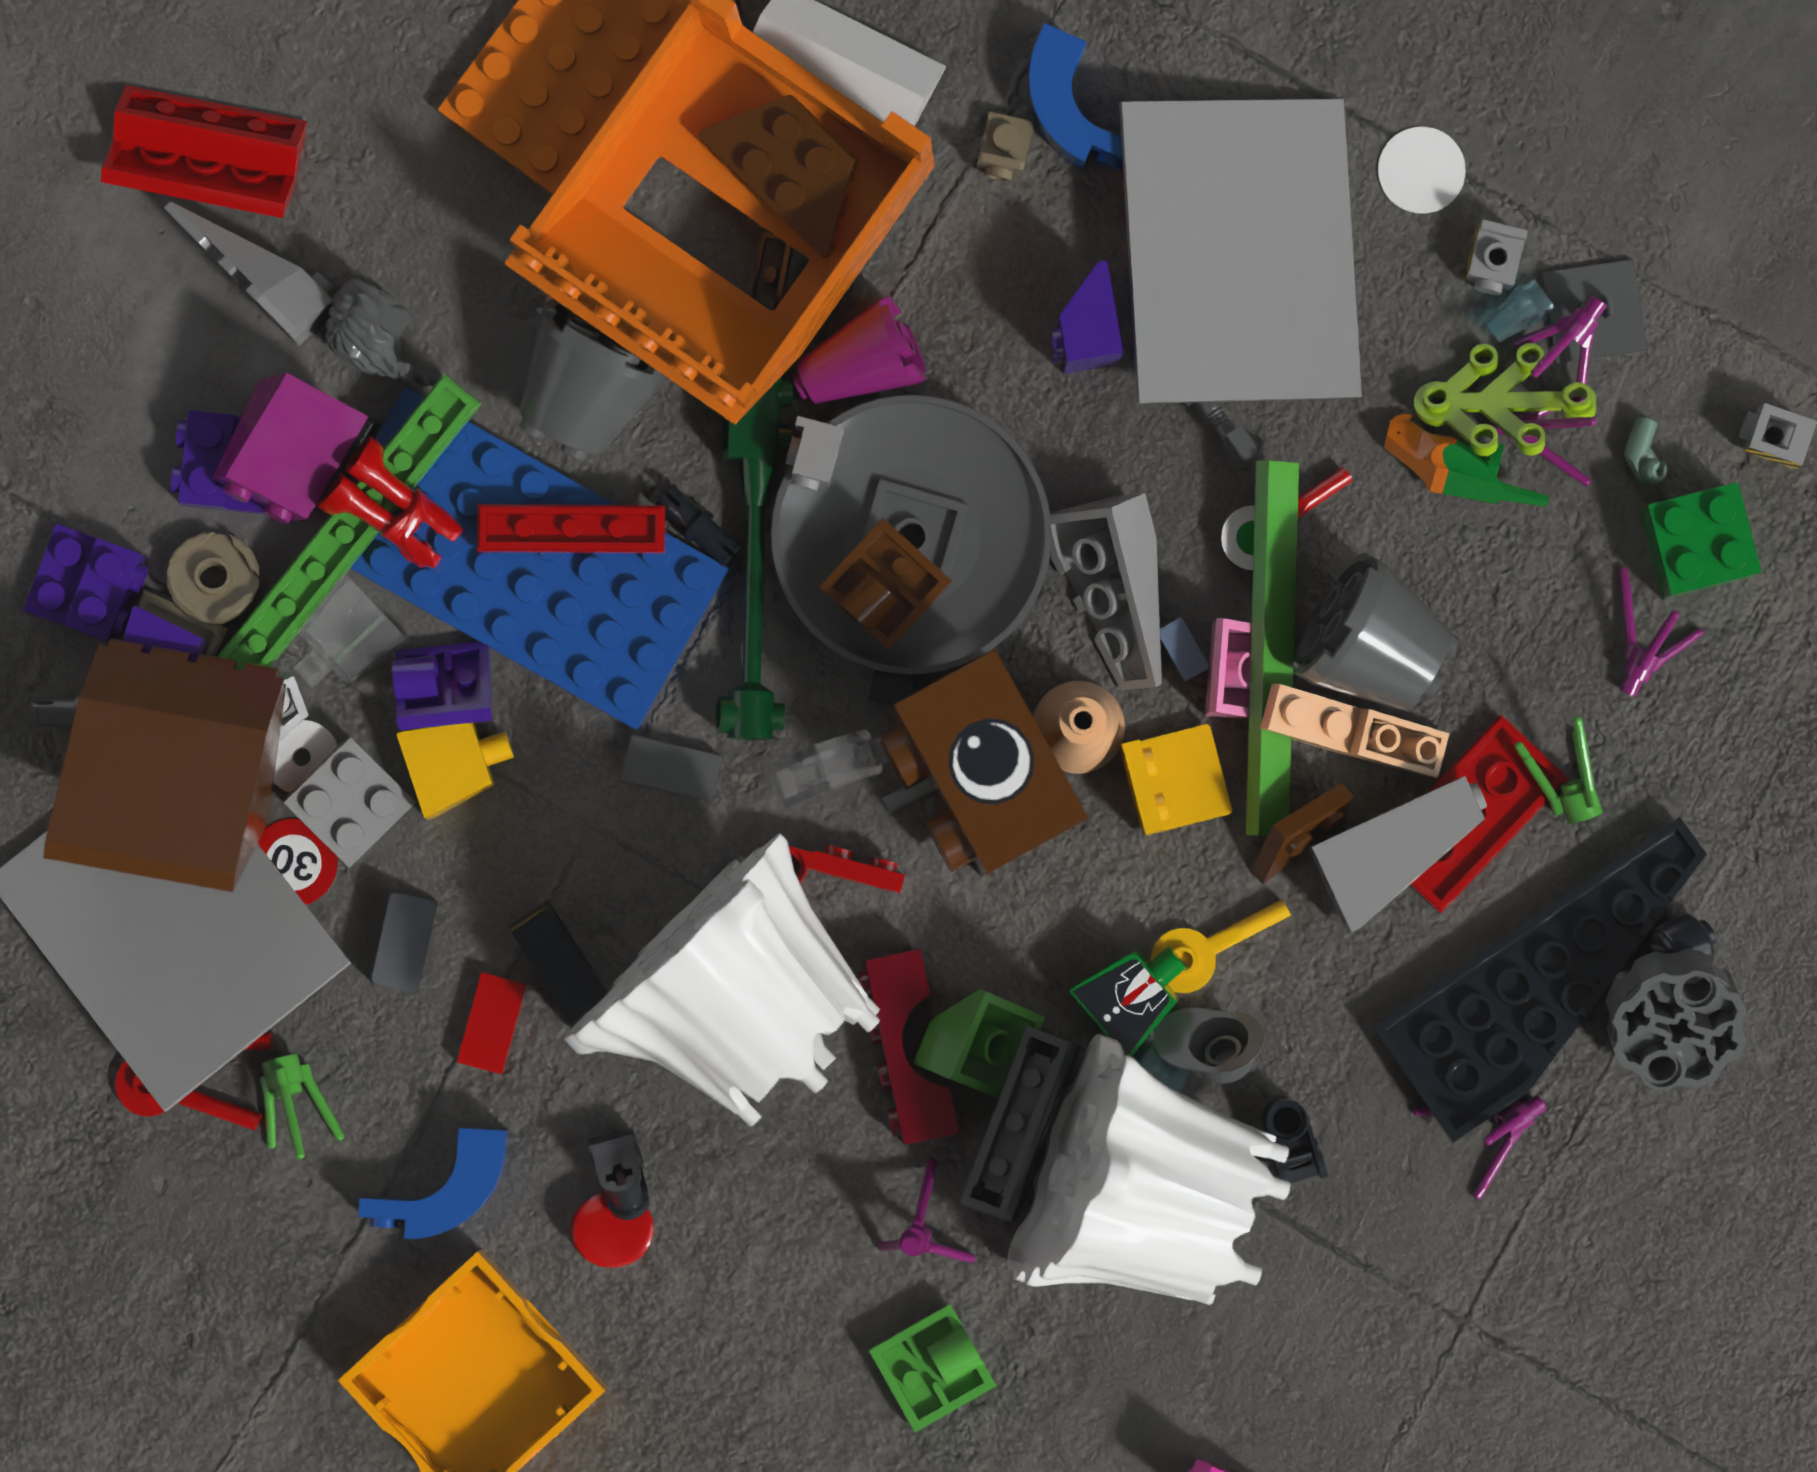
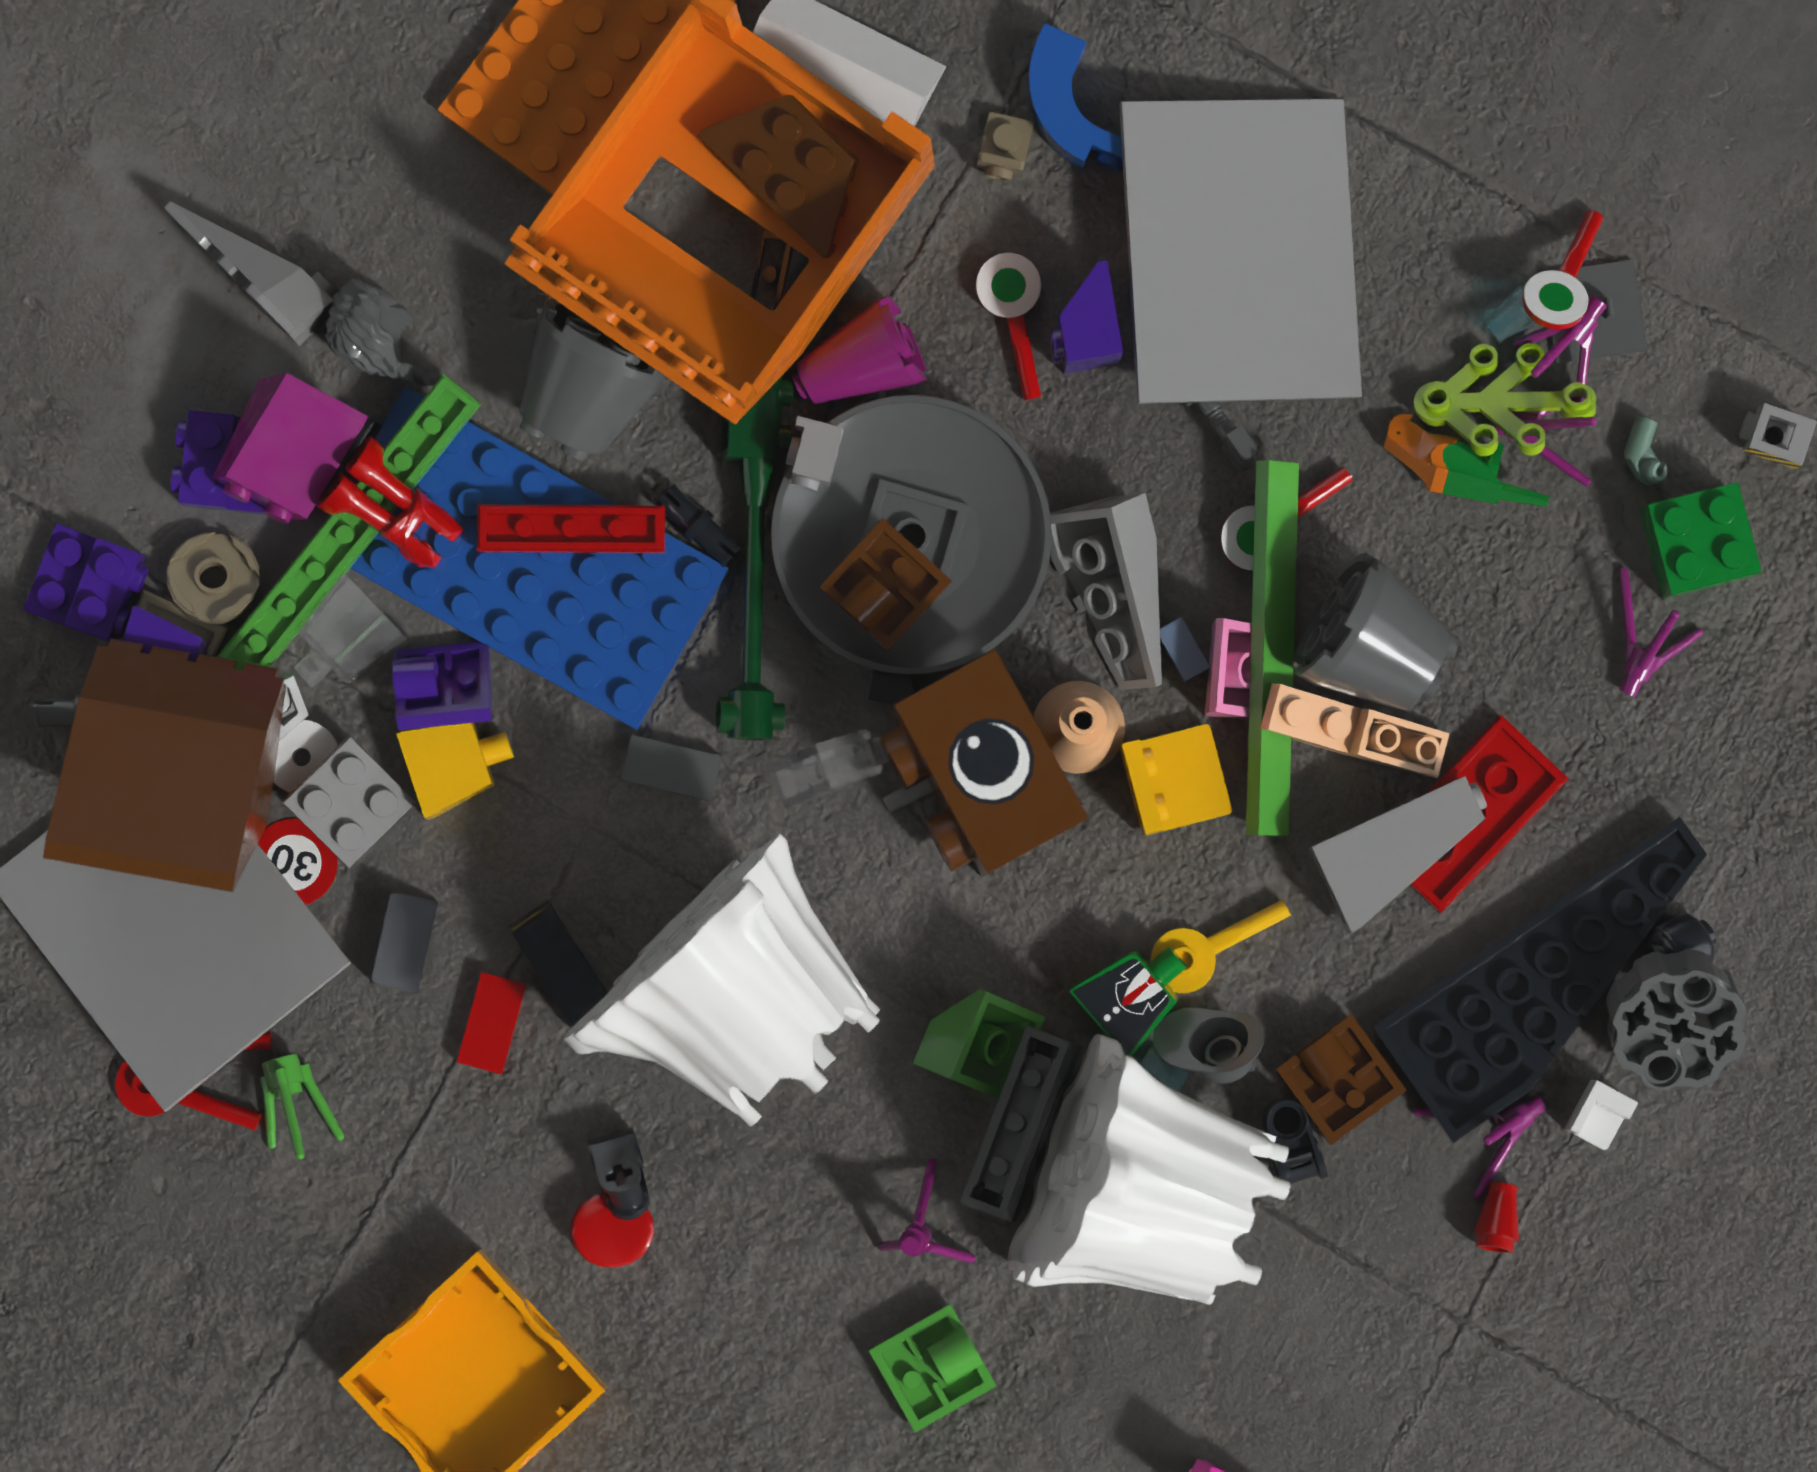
(204, 151): red slope -> none
(472, 1183): blue arch -> none
(838, 863): red plate -> none
(922, 1107): dark red arch -> none
(1009, 289): none -> piece
(1300, 830): reddish brown wing -> none
(1340, 1079): none -> reddish brown plate
(1421, 170): white sticker -> none
(1498, 1220): none -> red cone
(1500, 237): light grey brick -> none
(1557, 297): none -> piece
(1579, 796): bright green plant -> none
(1600, 1114): none -> white panel

